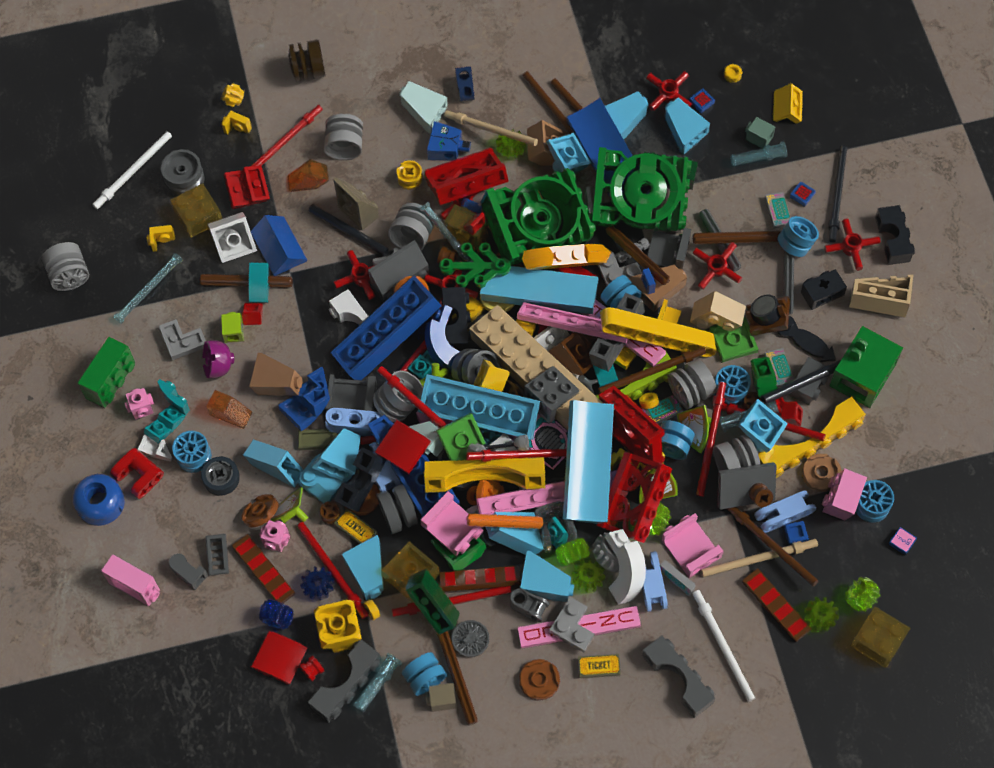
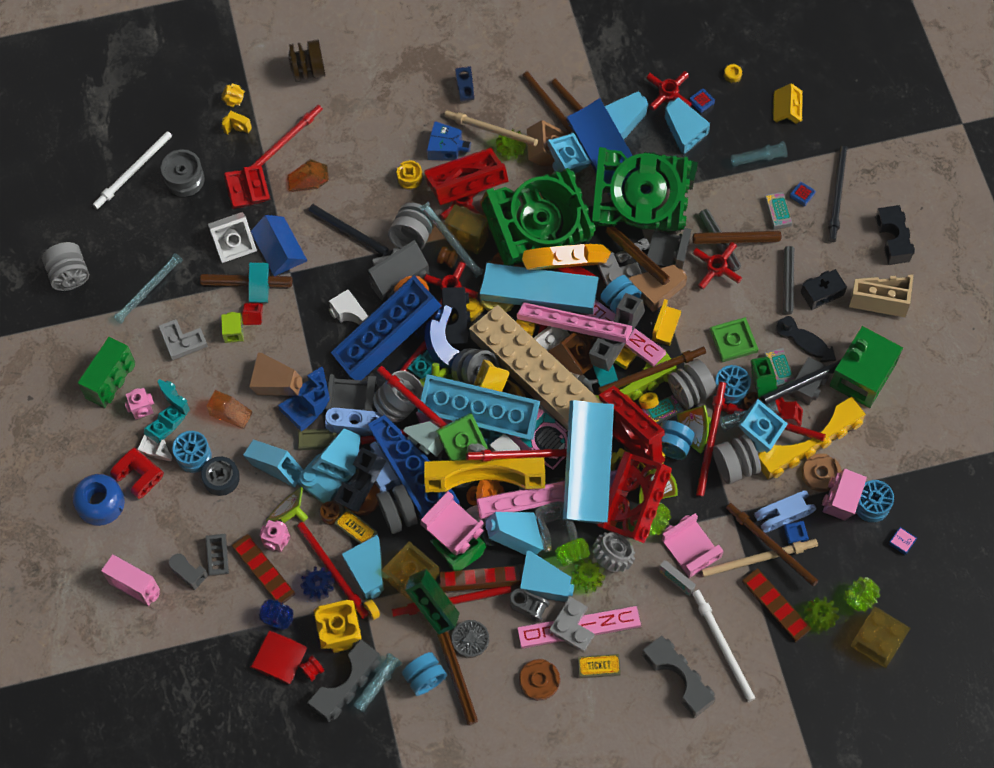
(160, 234): yellow bracket -> none
(196, 210): clear yellow brick -> none
(217, 359): magenta cylinder -> none
(260, 511): dark orange tile -> none
(343, 137): light grey wheel -> none
(355, 204): dark tan slope -> none
(358, 280): red bar -> none
(402, 446): red slope -> none
(423, 104): light aqua slope -> none
(441, 697): dark tan brick -> none
(471, 205): blue tile -> none
(475, 223): red slope -> none
(476, 266): green plant -> none
(504, 521): orange axle -> none
(521, 443): light grey hinge -> none
(551, 390): dark grey bracket -> none
(557, 533): teal slope -> none
(588, 201): light grey piece -> none
(631, 567): white arch -> none
(648, 281): blue tile -> none
(653, 586): light blue piece -> none
(656, 331): yellow beam -> none
(717, 310): tan brick -> none
(736, 483): dark grey tile -> none
(756, 495): reddish brown wheel -> none
(759, 132): sand green brick -> none
(768, 314): piece -> none
(798, 236): dark azure wheel -> none
(850, 250): red bar -> none

